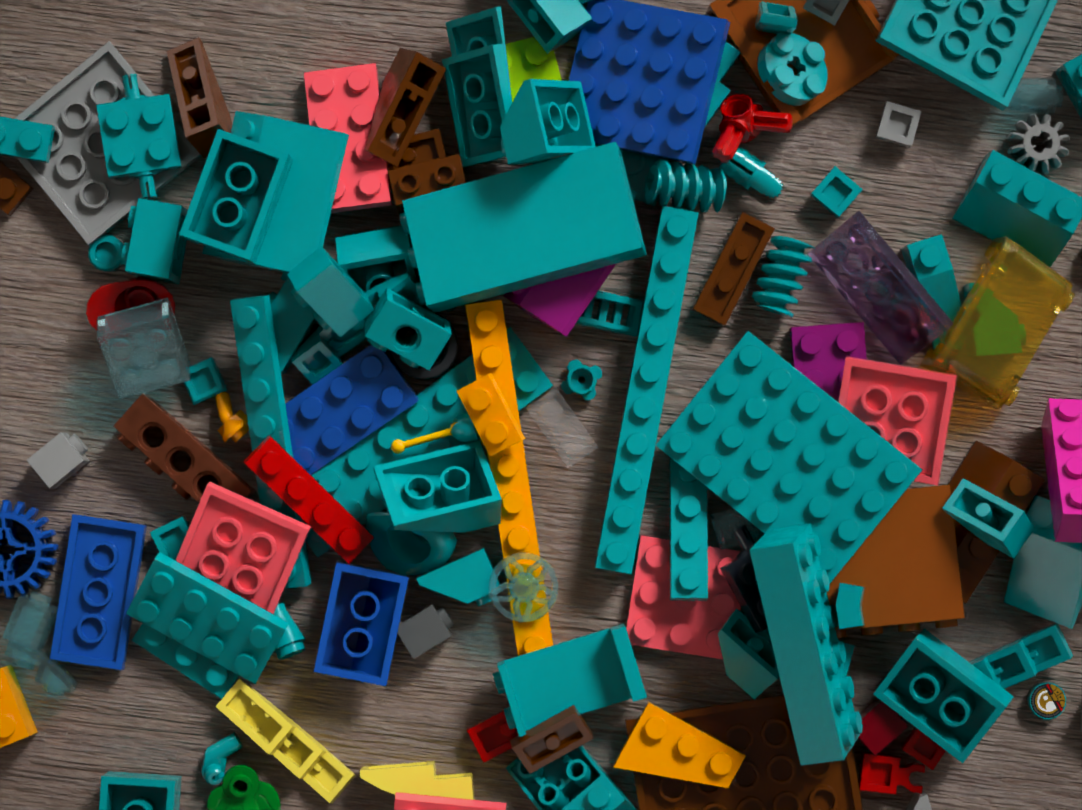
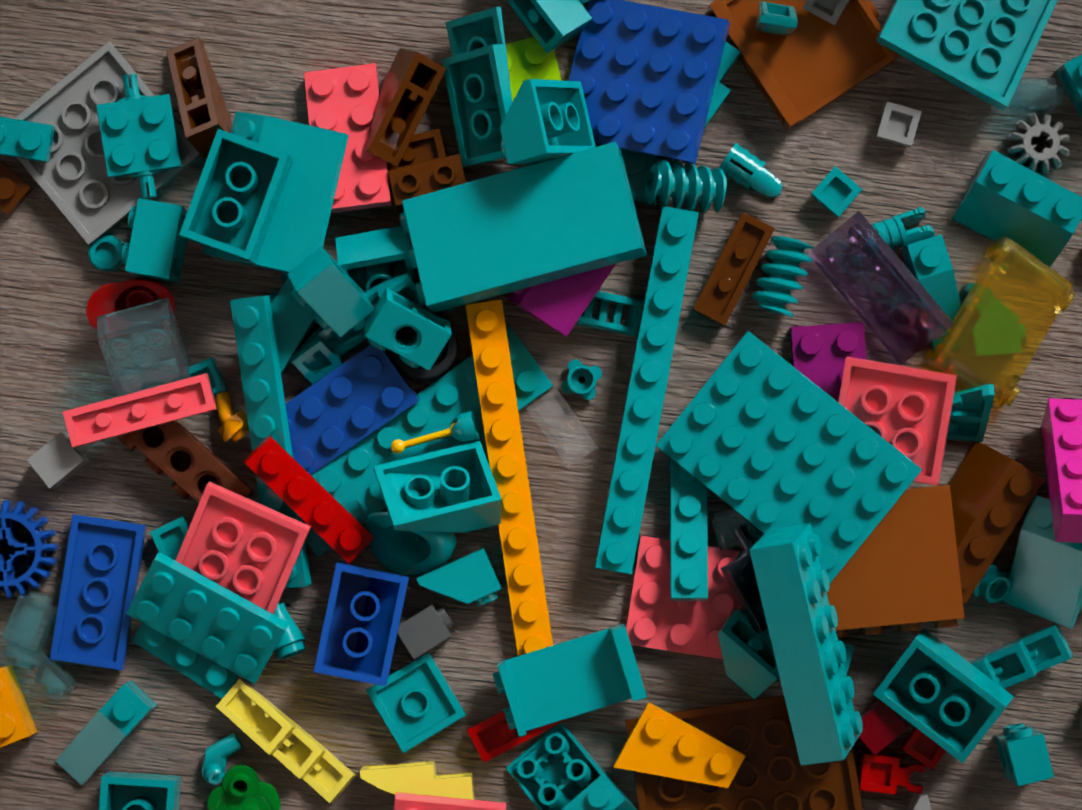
(106, 731): none -> teal slope
(139, 410): none -> coral plate
(416, 702): none -> teal plate
(490, 414): light orange plate -> none
(523, 587): clear light blue wheel -> none
(551, 739): reddish brown plate -> none
(744, 122): red axle -> none
(805, 57): teal plate -> none
(849, 606): teal piece -> none
(894, 232): none -> teal hinge
(970, 413): none -> teal wing
(989, 518): teal slope -> none
(993, 585): none -> teal plate
(1023, 754): none -> teal brick
(1046, 700): tile -> none

